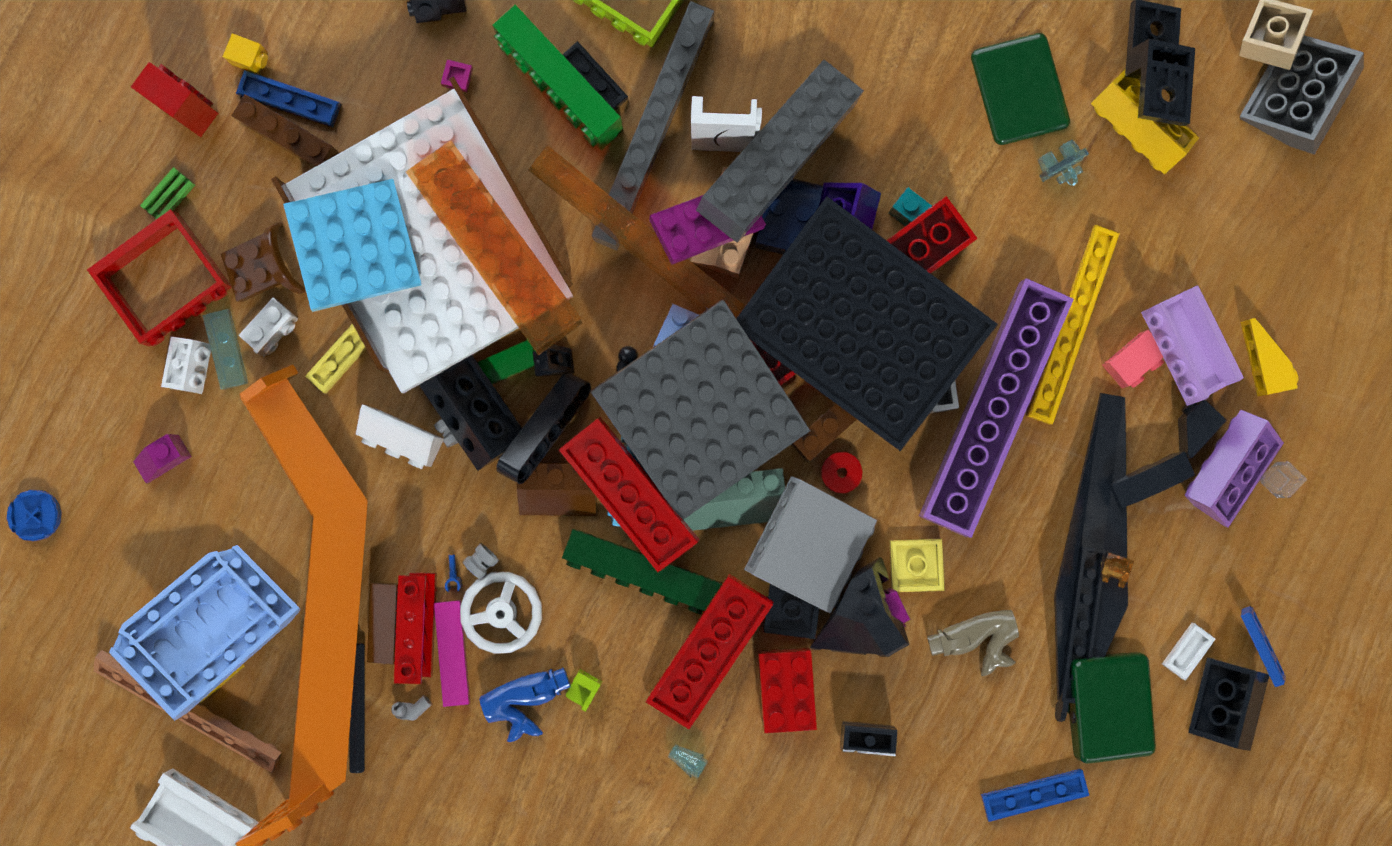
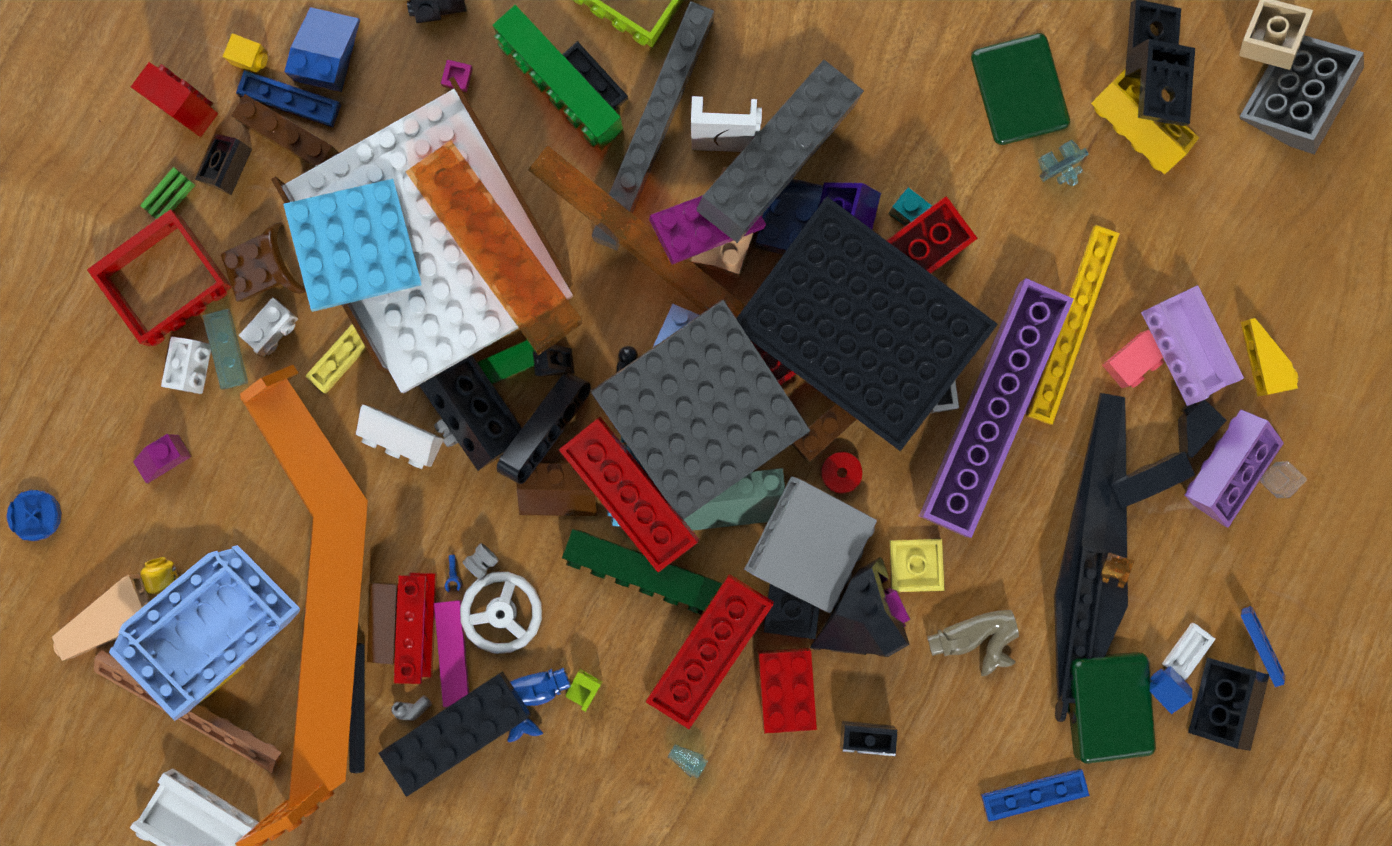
(101, 619): none -> light nougat slope
(158, 575): none -> yellow head
(223, 163): none -> black slope
(322, 49): none -> blue slope
(455, 734): none -> black plate
(1170, 689): none -> blue brick

